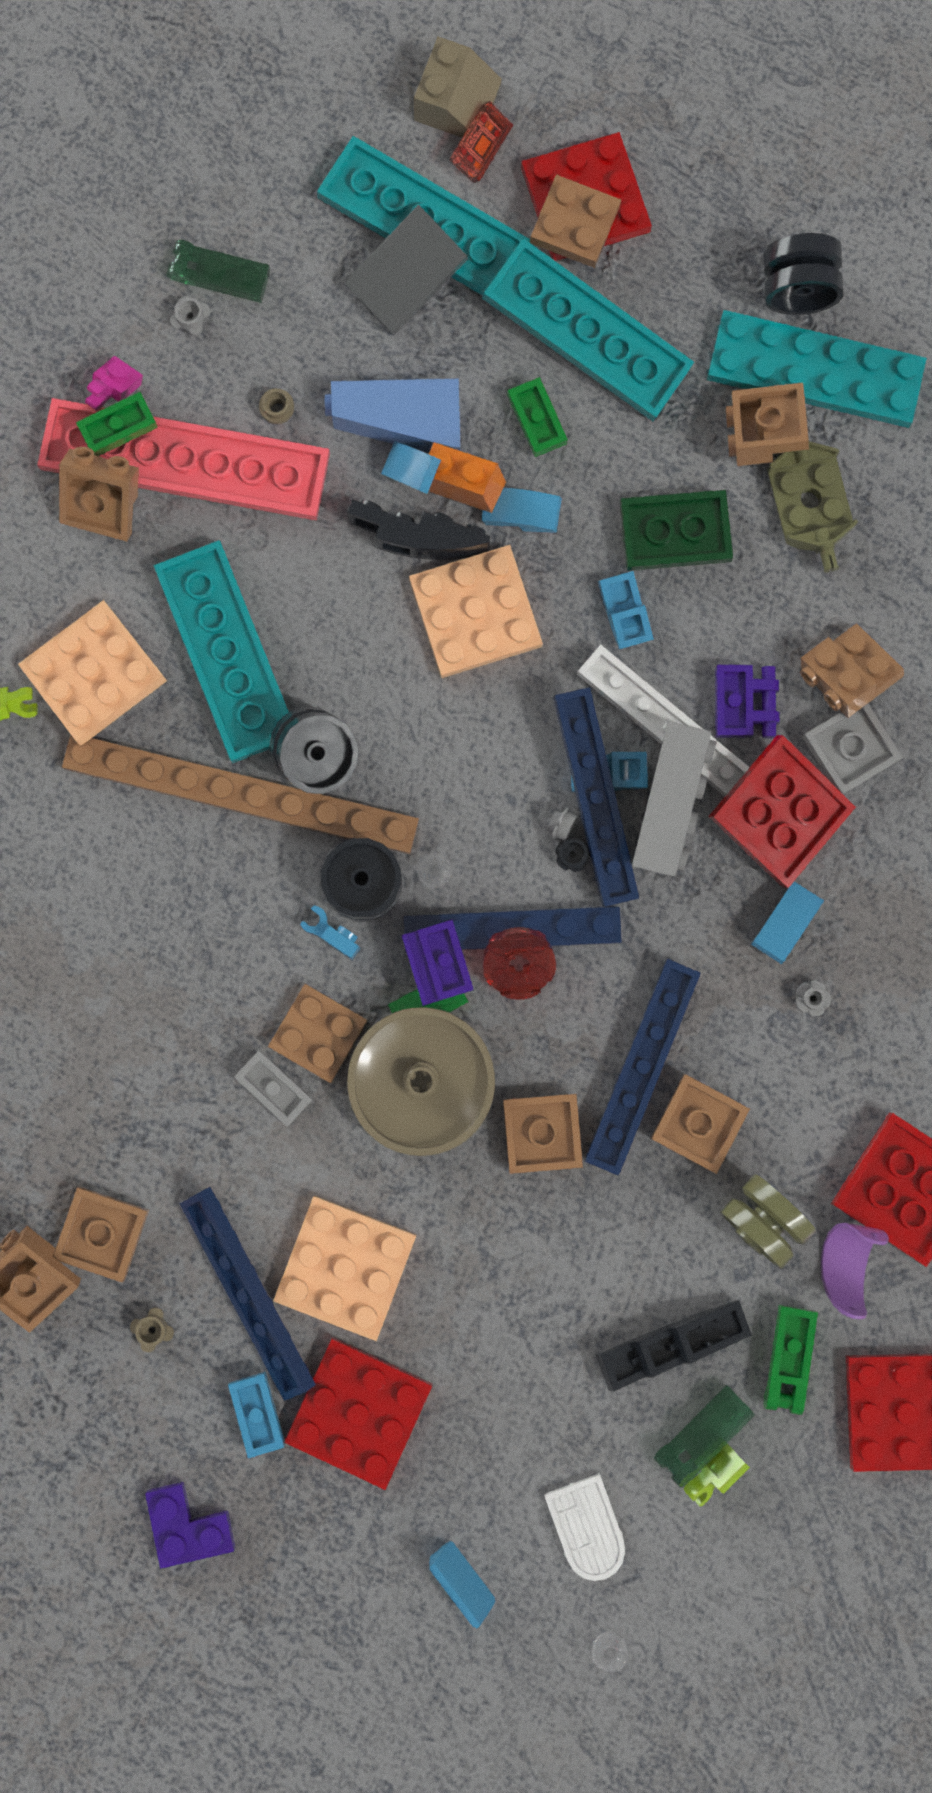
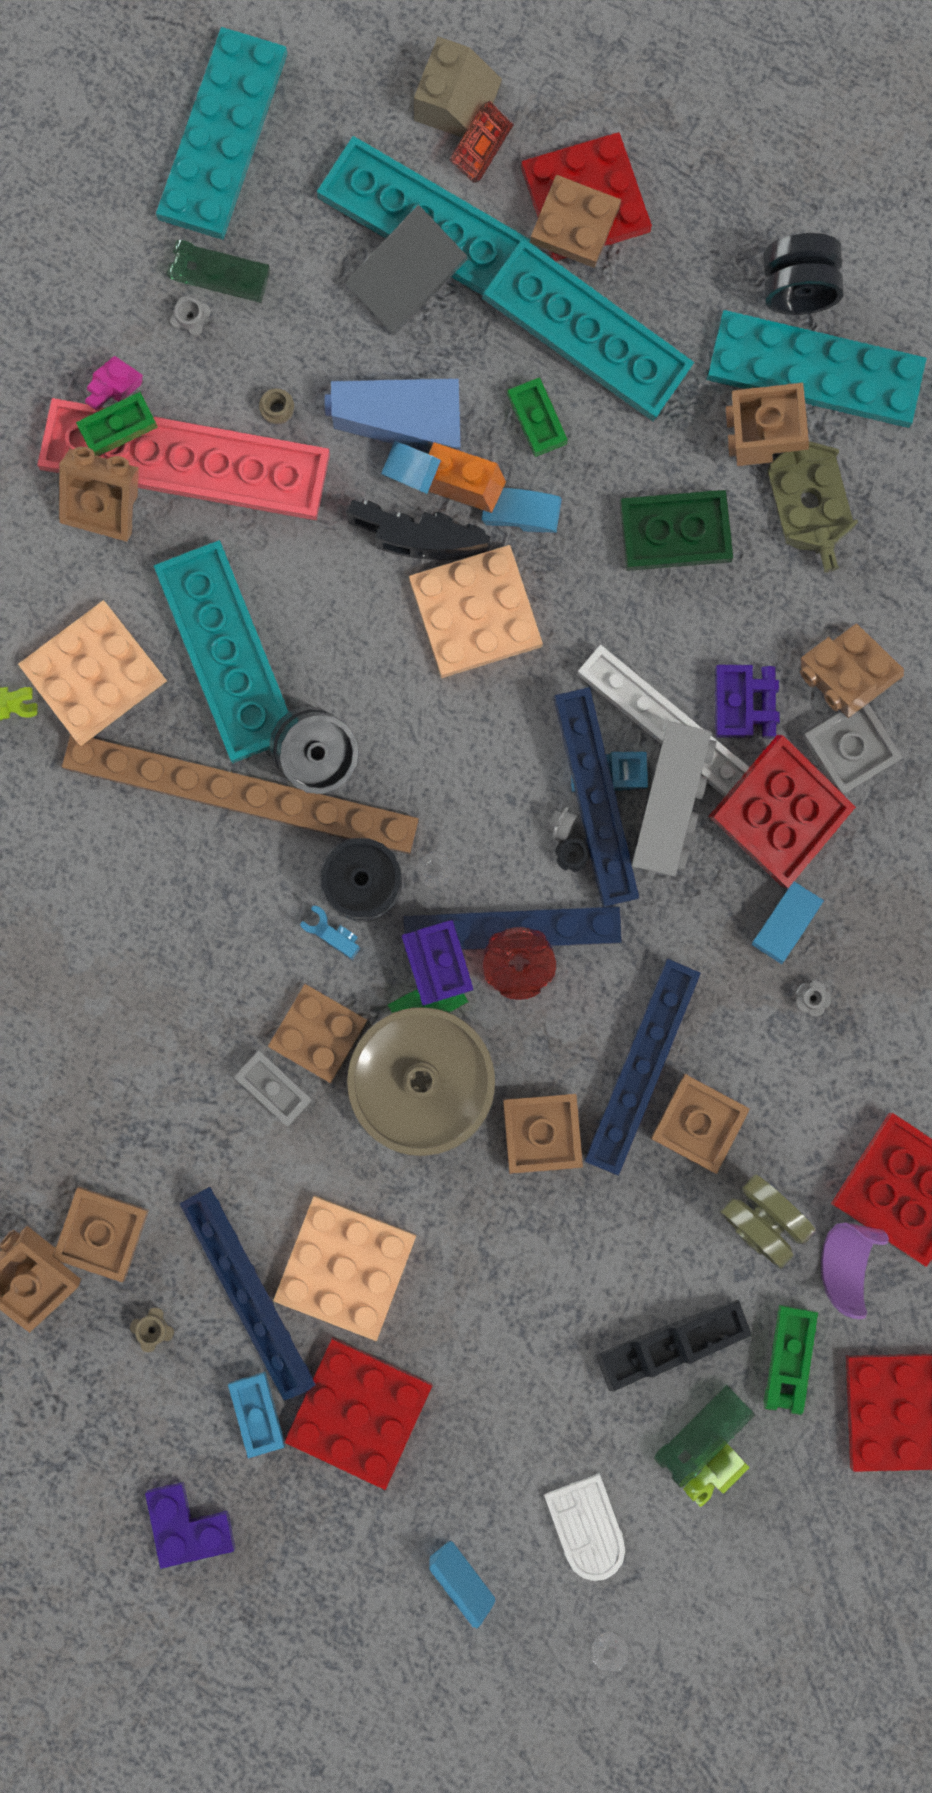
(221, 133): none -> teal plate
(625, 610): dark azure slope -> none

